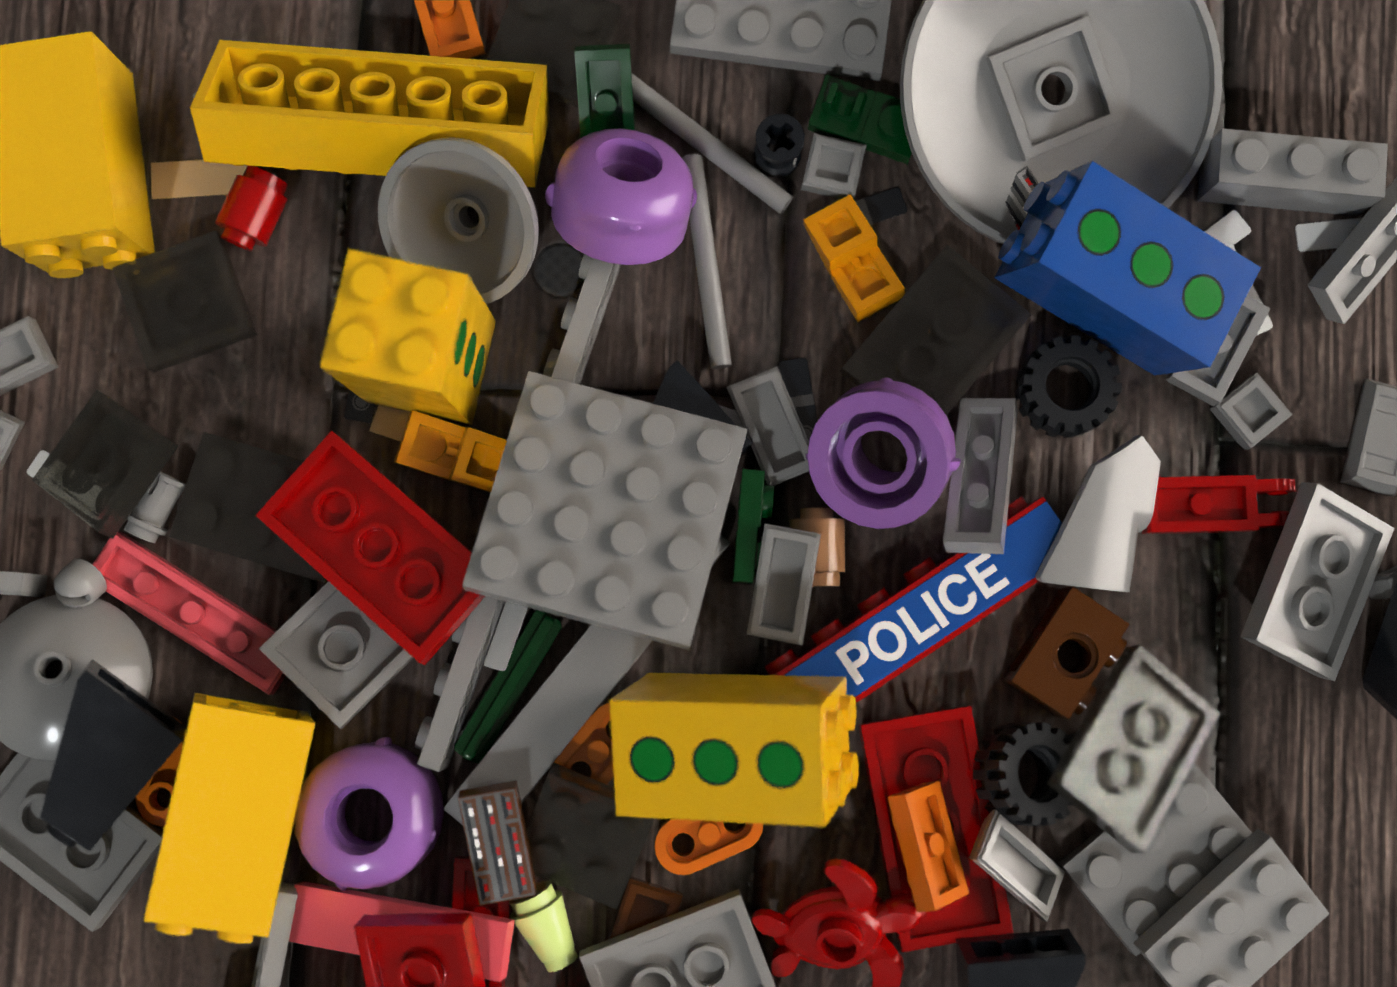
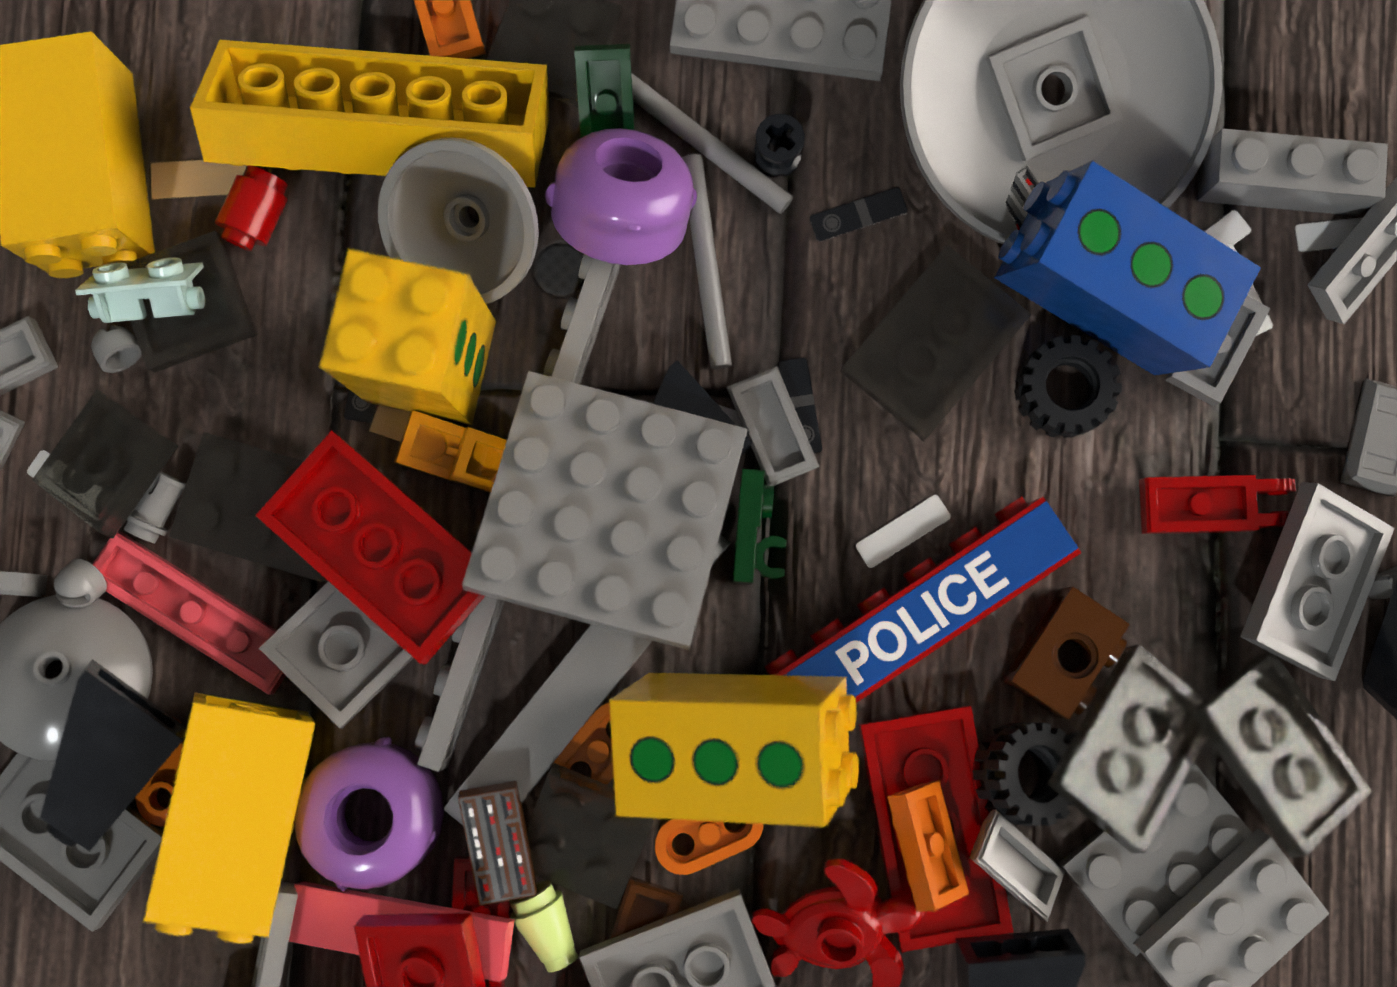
(115, 349): none -> light grey hinge
(121, 291): none -> light aqua hinge
(505, 636): white sticker -> none
(507, 687): dark green axle -> none
(783, 584): light grey tile -> none
(831, 547): medium nougat brick -> none
(833, 167): light grey tile -> none
(853, 258): light orange slope -> none
(858, 487): medium lavender piece -> none
(862, 118): dark green plate -> none
(903, 531): none -> white sticker
(983, 480): light grey plate -> none
(1103, 523): light grey panel -> none
(1251, 411): light grey tile -> none
(1282, 754): none -> clear smoke plate

